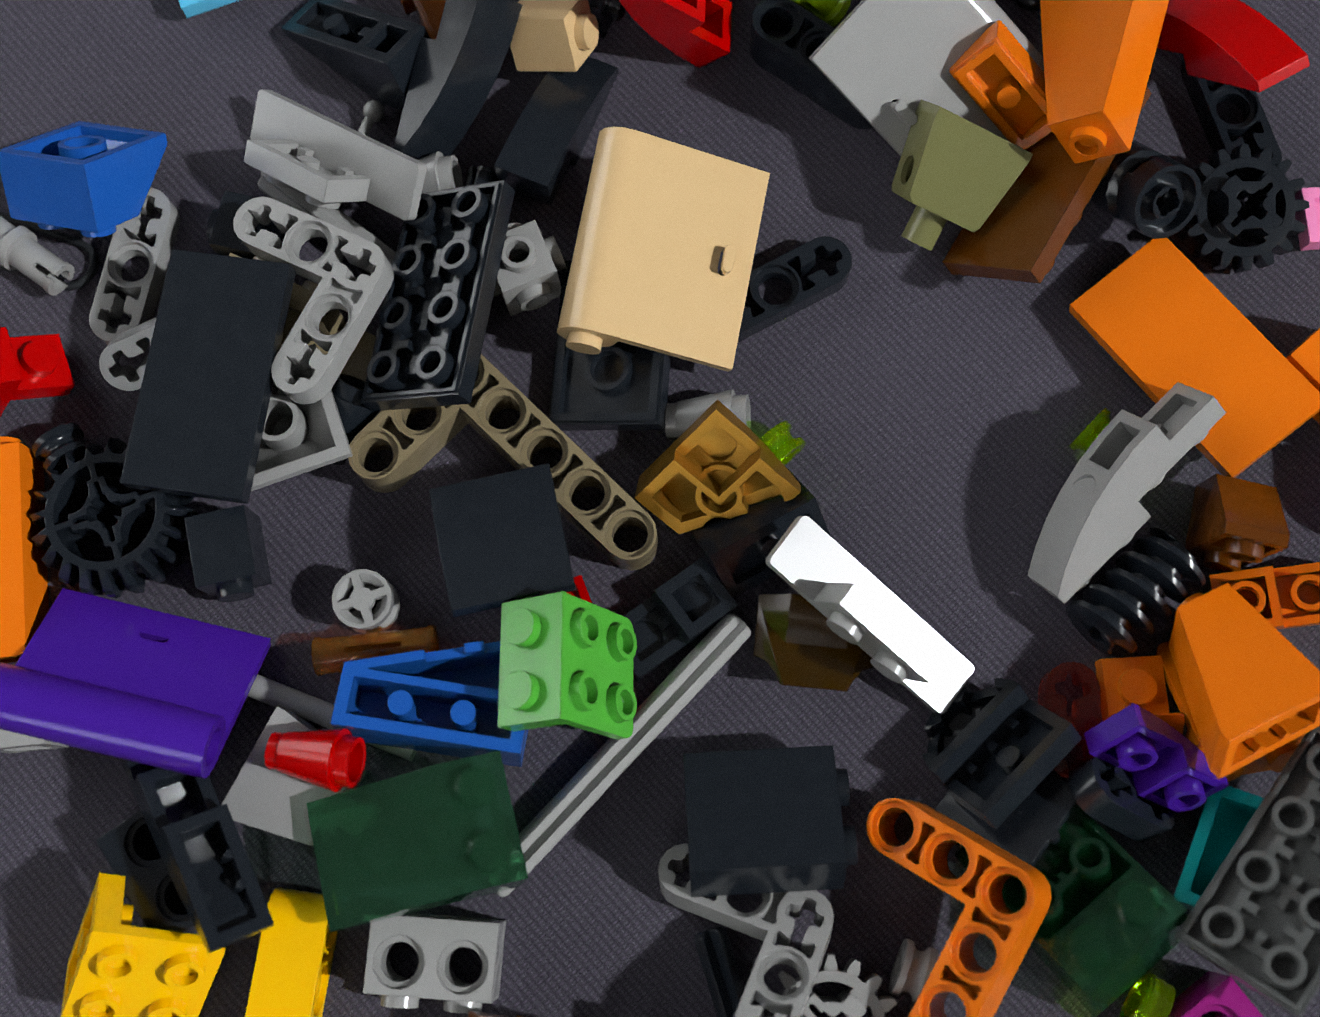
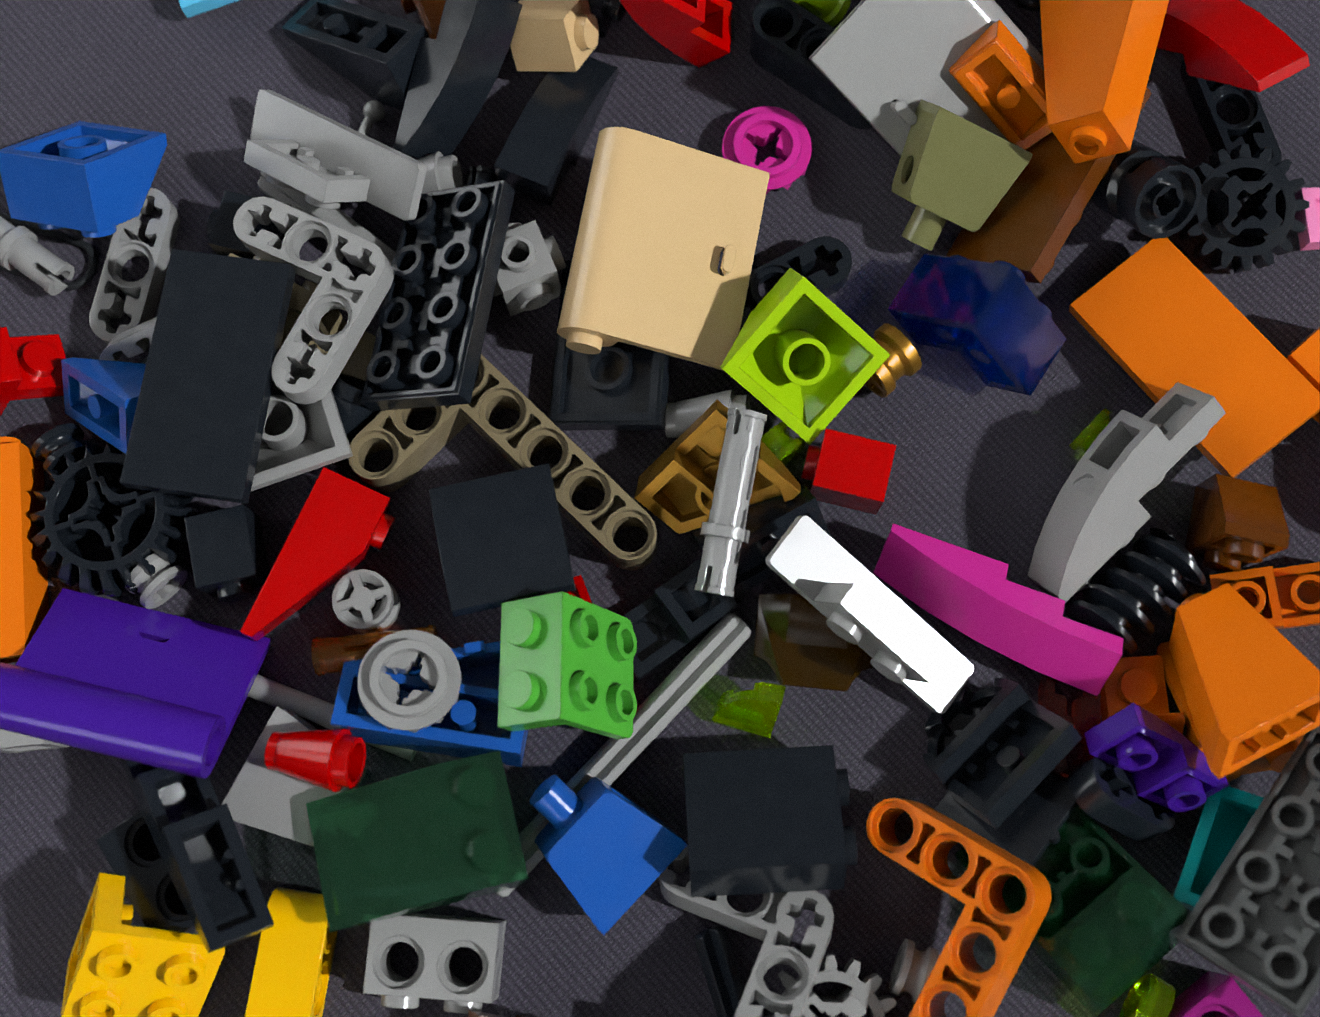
(103, 396): none -> blue slope
(159, 586): none -> light grey bush
(324, 544): none -> red slope
(398, 654): none -> light grey gear
(602, 846): none -> blue torso
(730, 503): none -> light grey pin
(751, 709): none -> clear neon green tile
(759, 127): none -> dark pink gear
(802, 356): none -> lime slope
(849, 470): none -> red brick
(902, 360): none -> pearl gold wheel
(983, 315): none -> clear blue brick
(1002, 615): none -> dark pink slope

